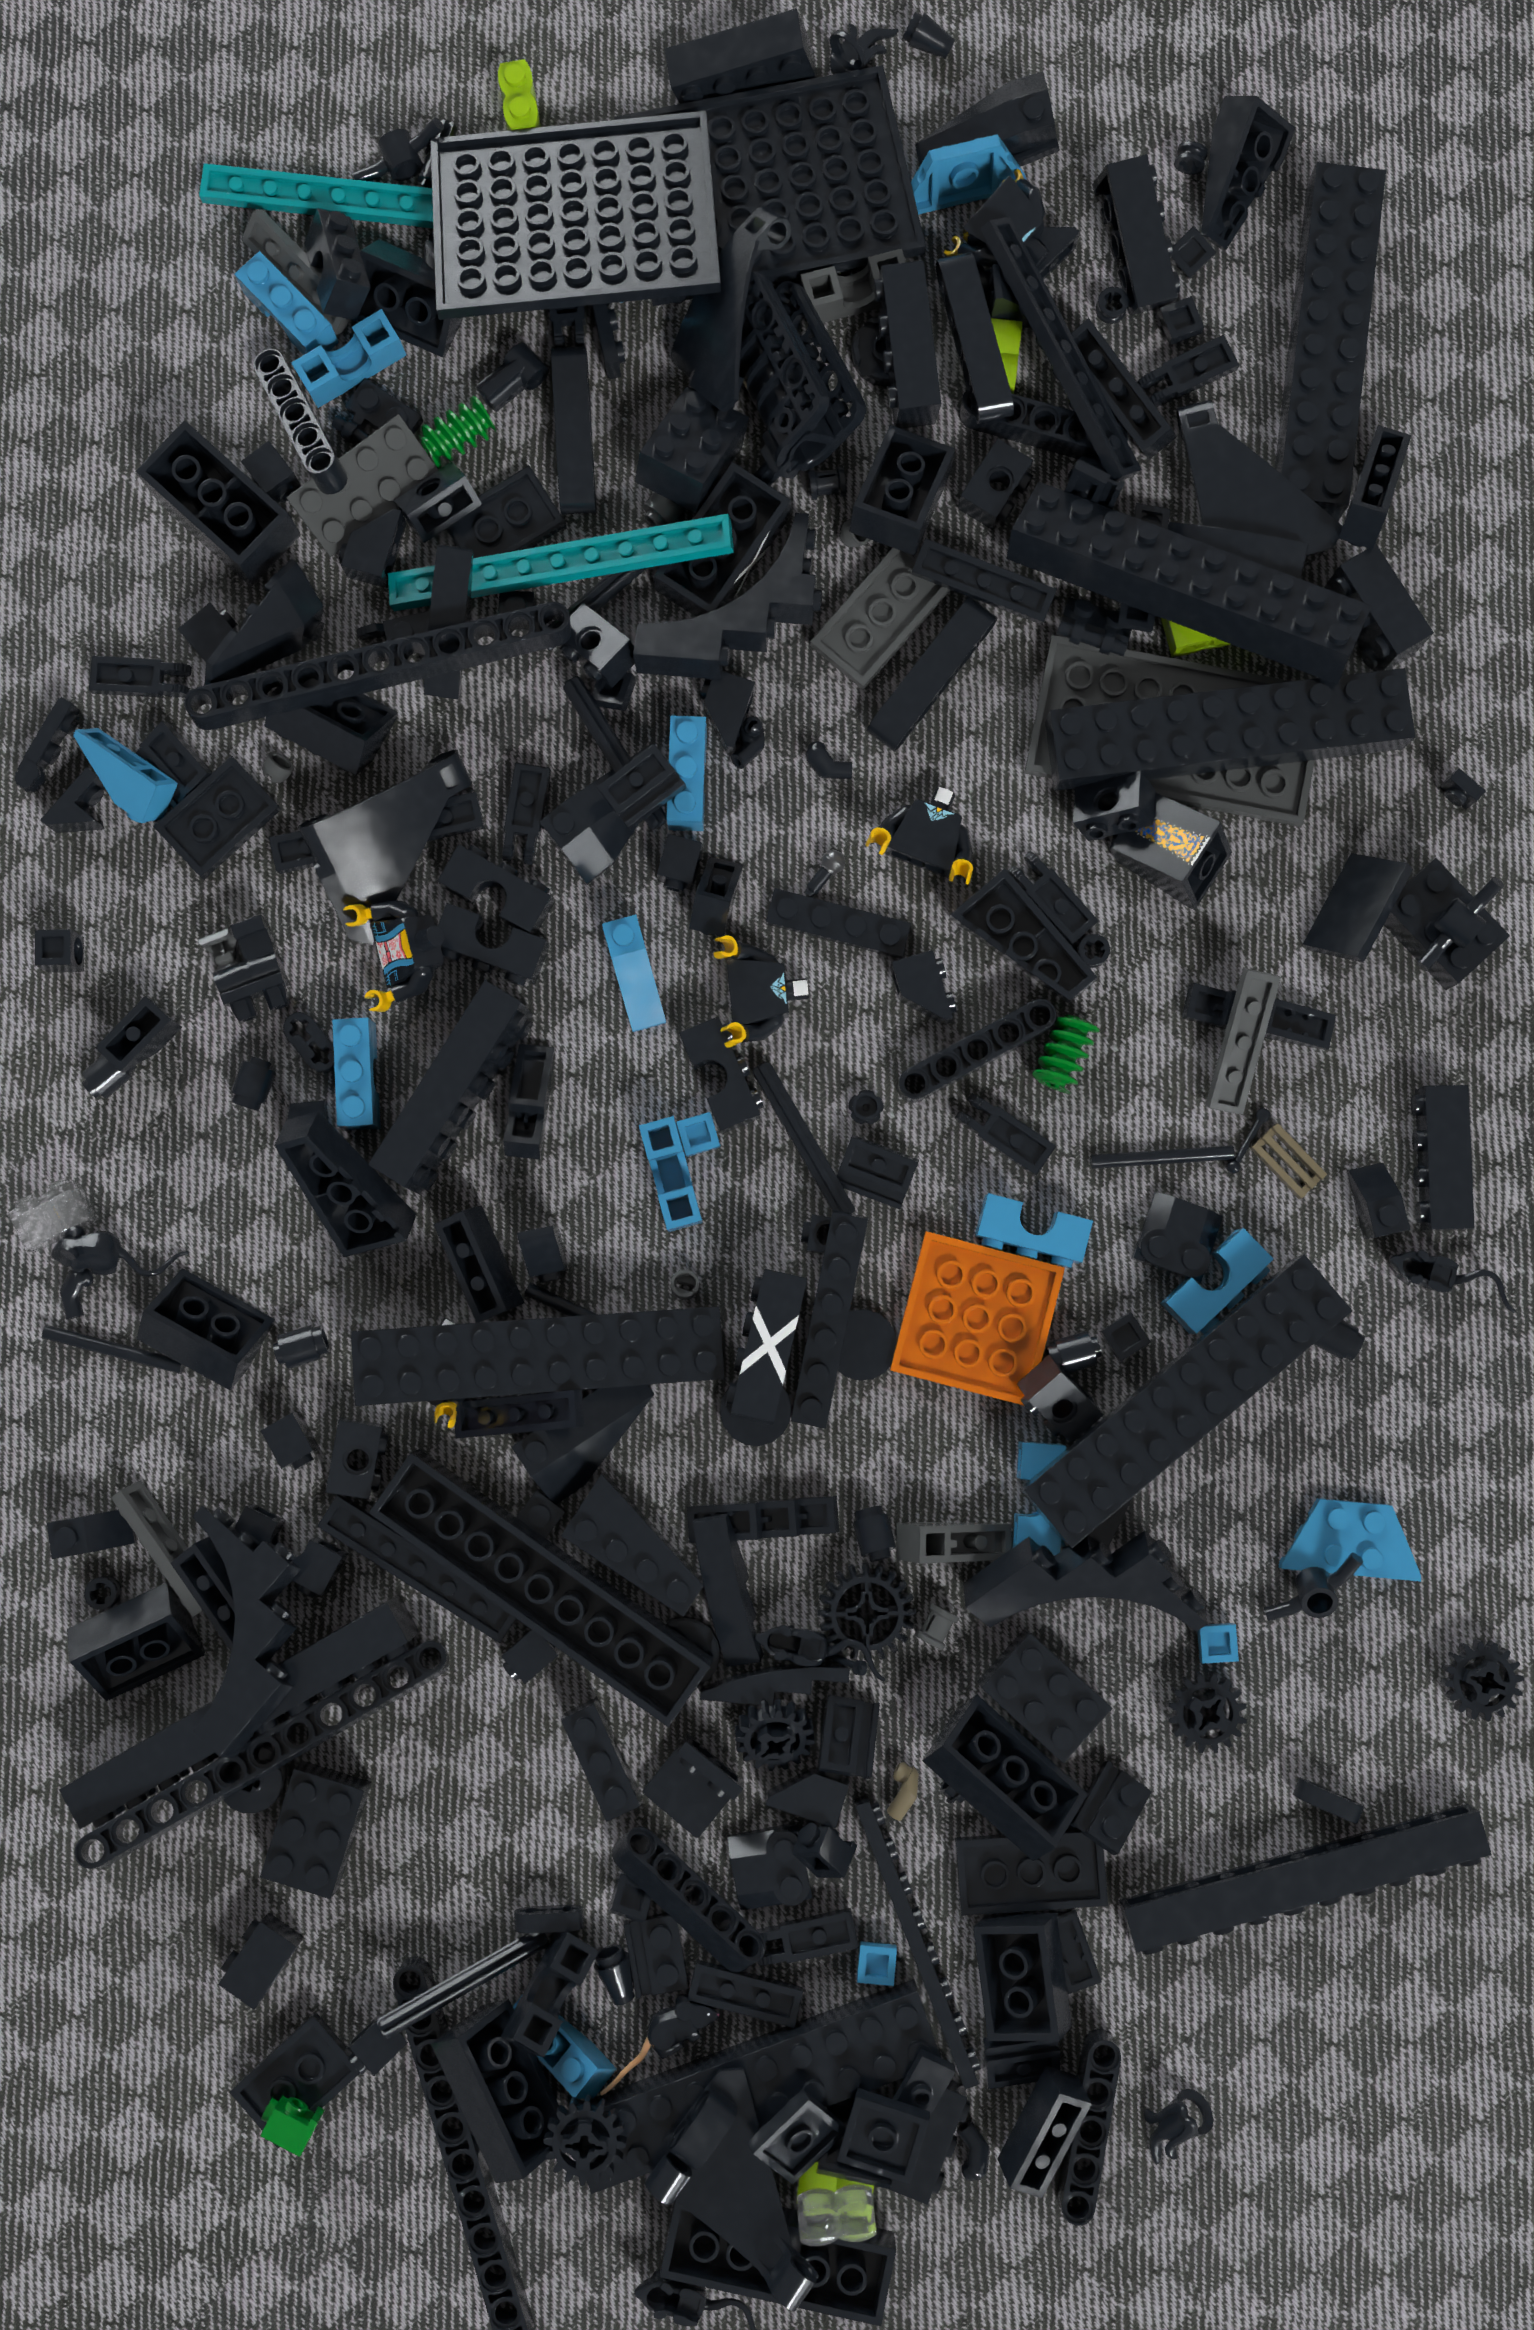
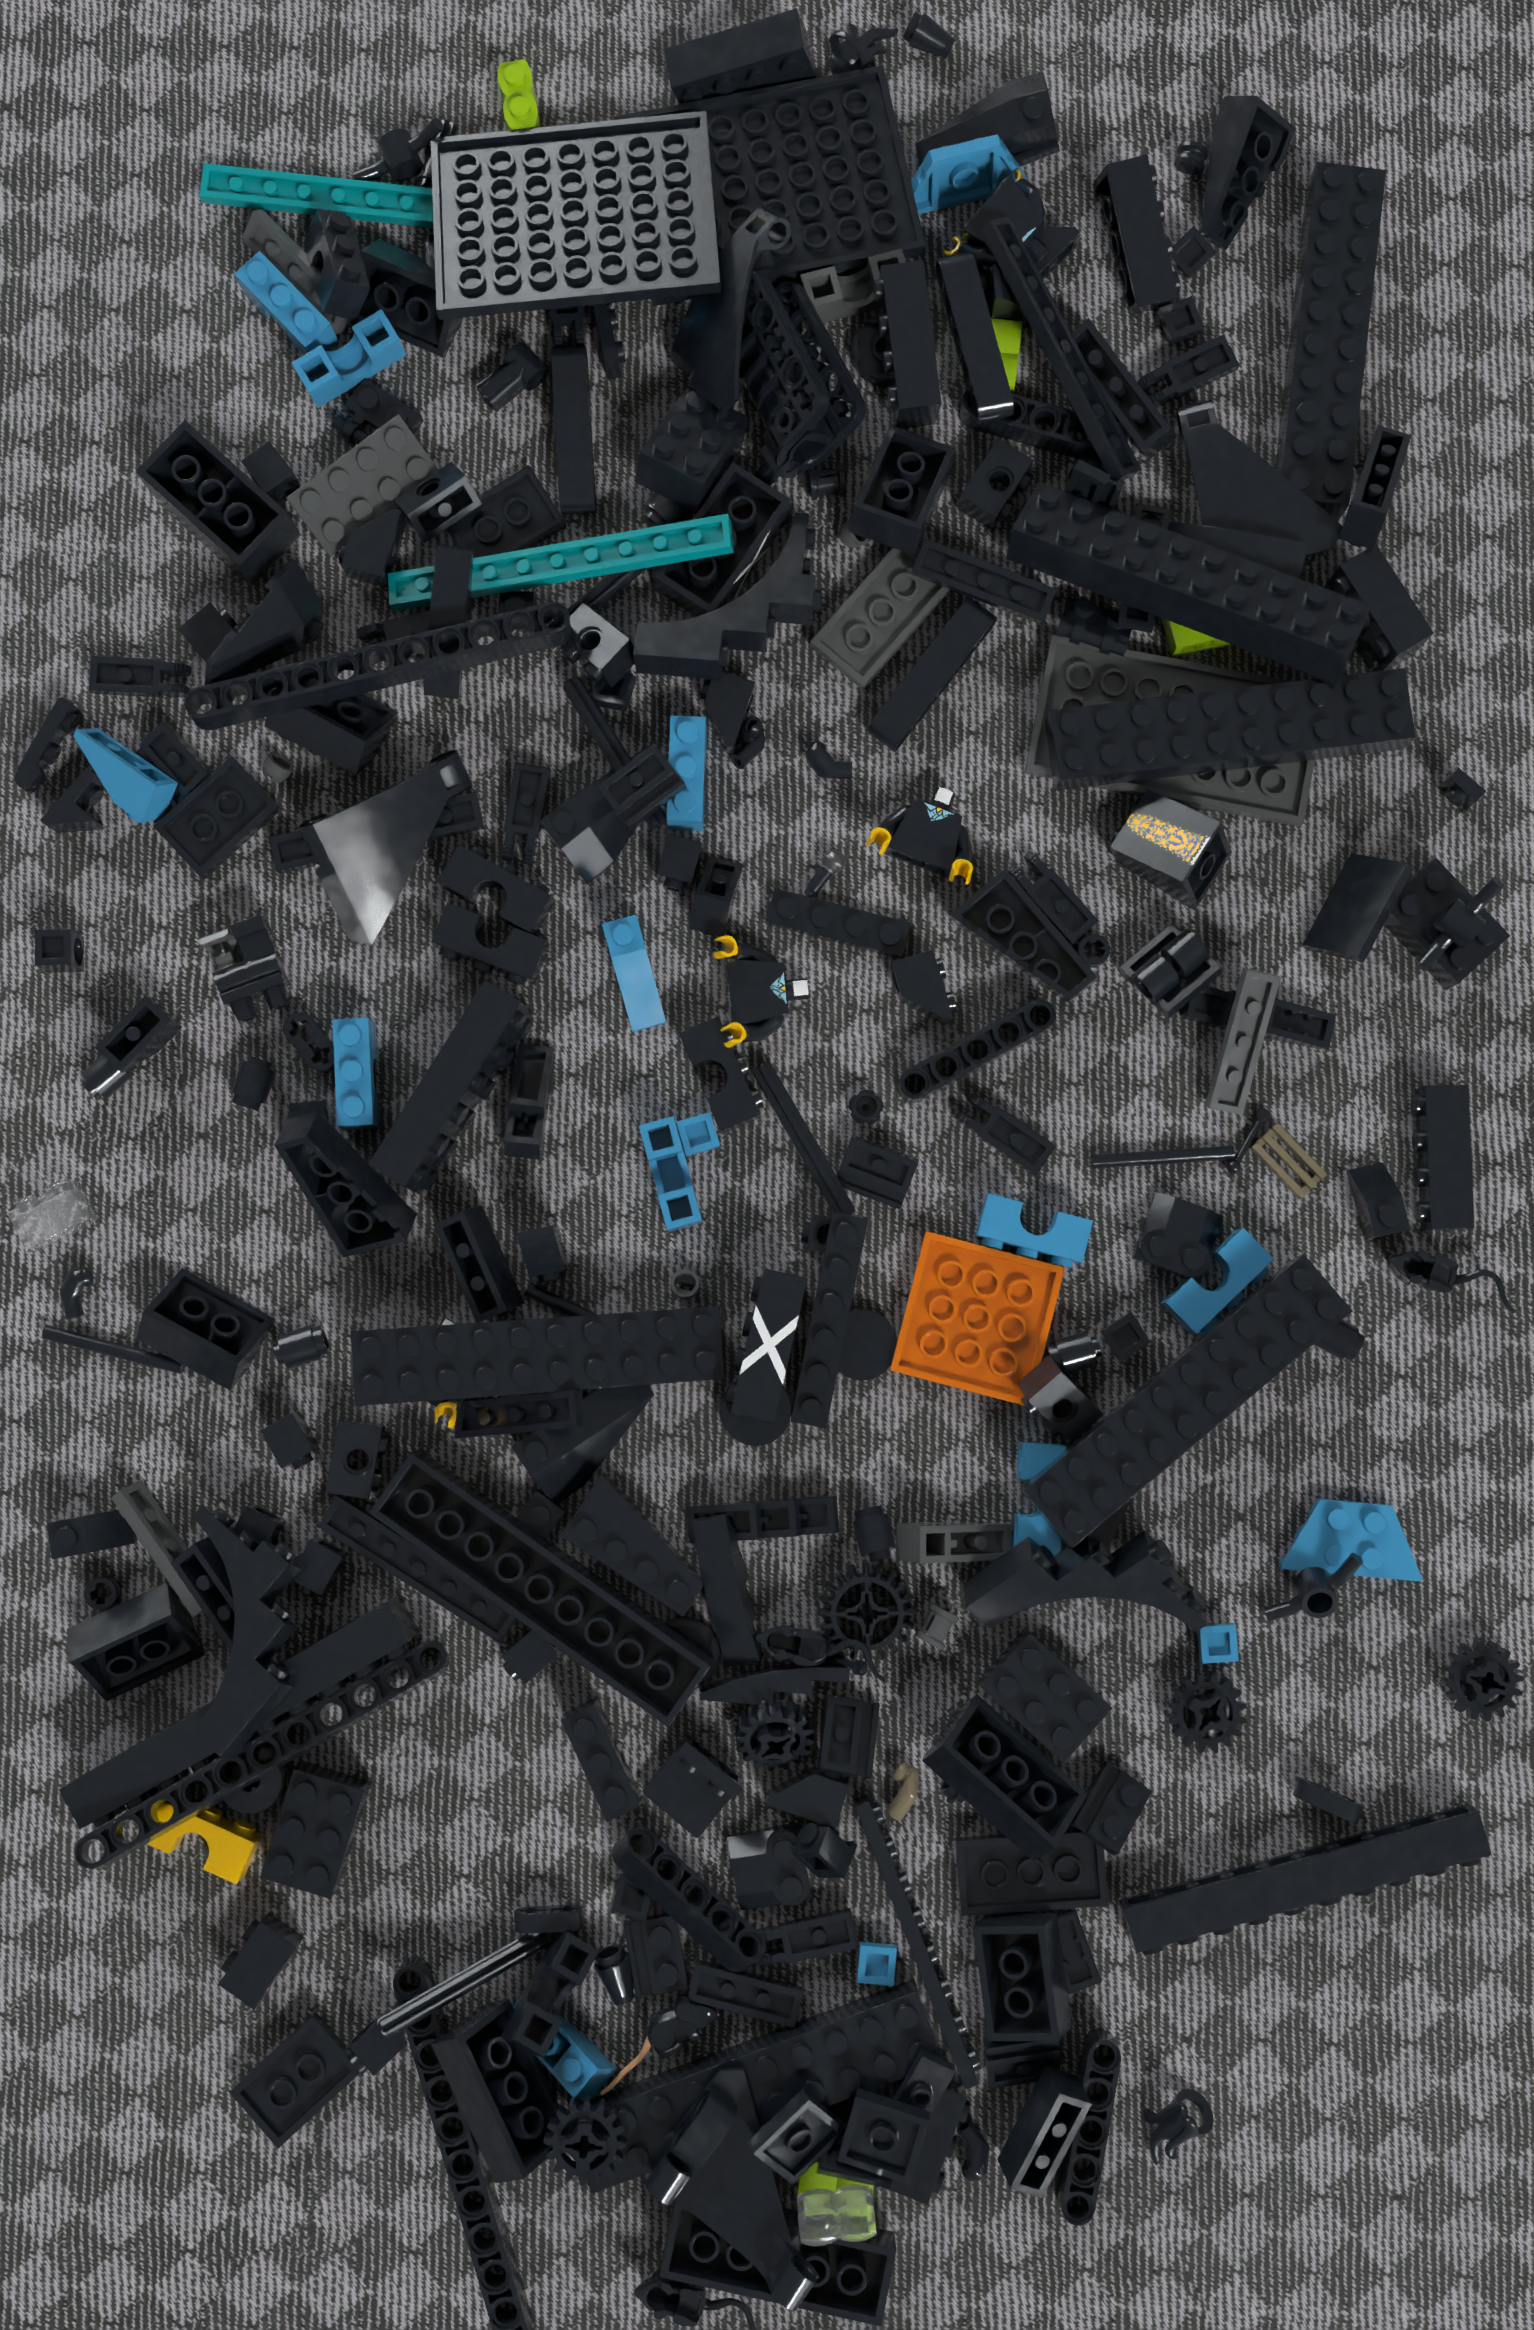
(99, 1252): black animal -> none
(229, 1842): none -> yellow arch
(290, 2123): green brick -> none
(300, 421): black beam -> none
(405, 946): black torso -> none
(456, 431): green piece -> none
(1064, 1052): green piece -> none
(1110, 294): black bush -> none
(1114, 806): black brick -> none
(1171, 969): none -> black plate

